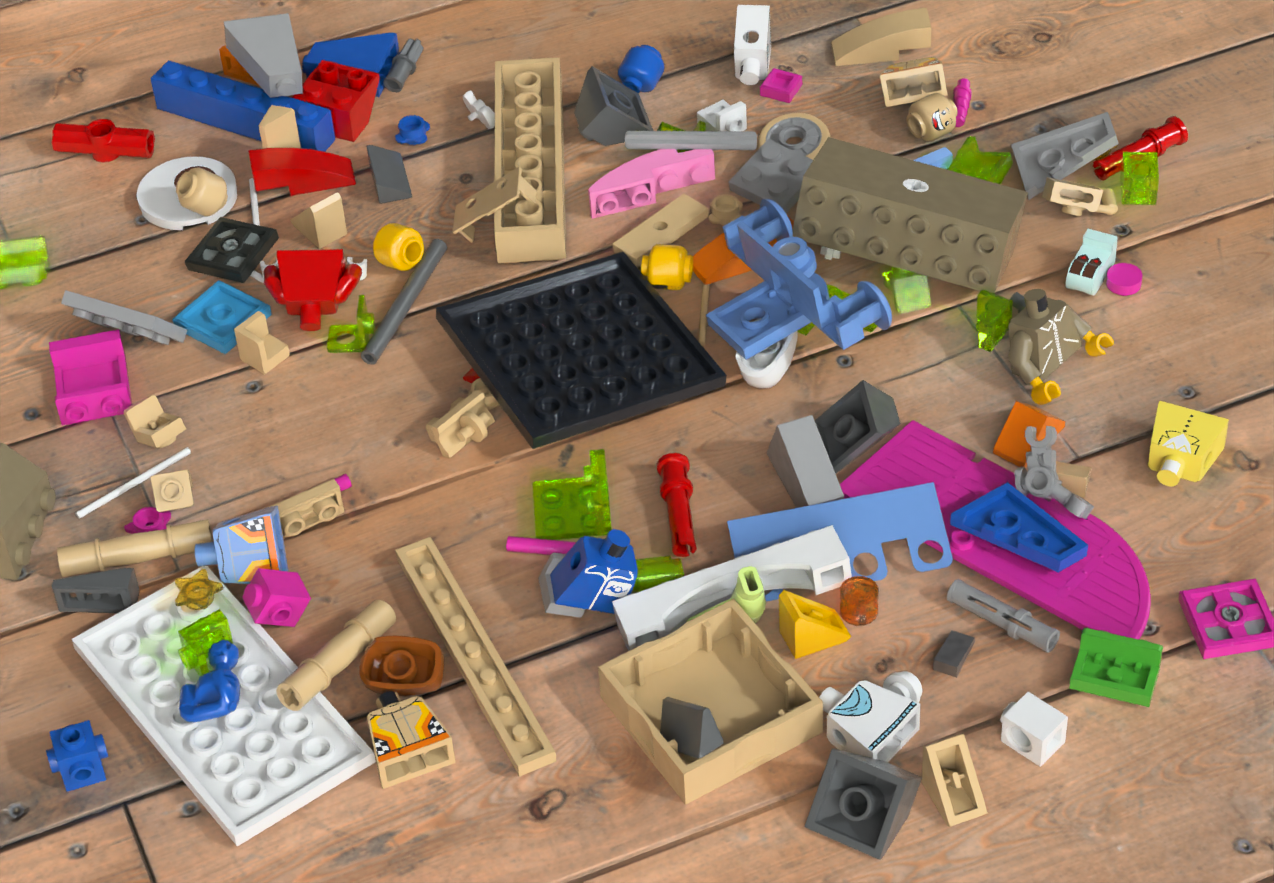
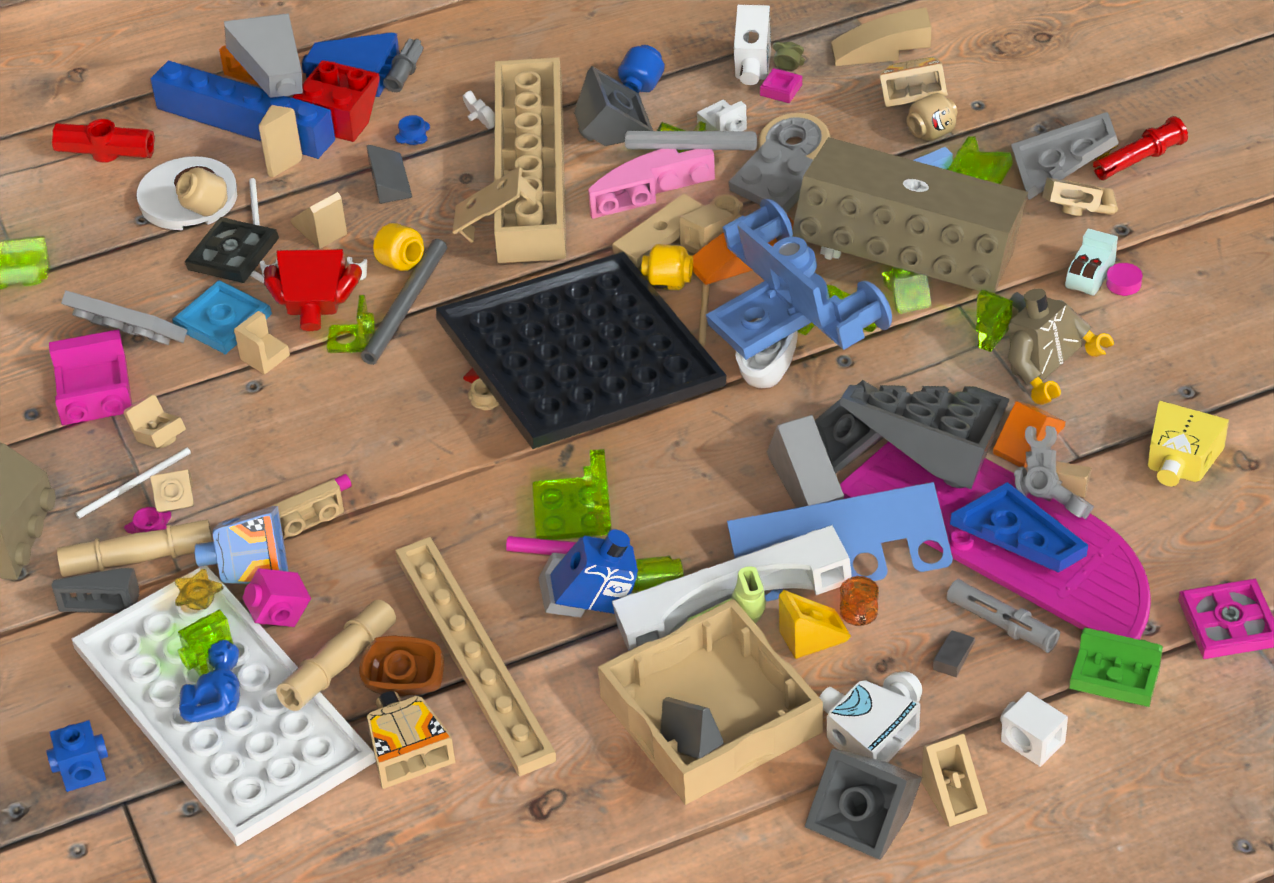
(300, 170): red slope -> none
(463, 423): tan hips -> none
(676, 491): red pin -> none
(702, 226): none -> tan panel
(788, 55): none -> olive plate
(932, 426): none -> dark grey slope
(962, 98): dark pink animal -> none
(1139, 178): clear neon green brick -> none

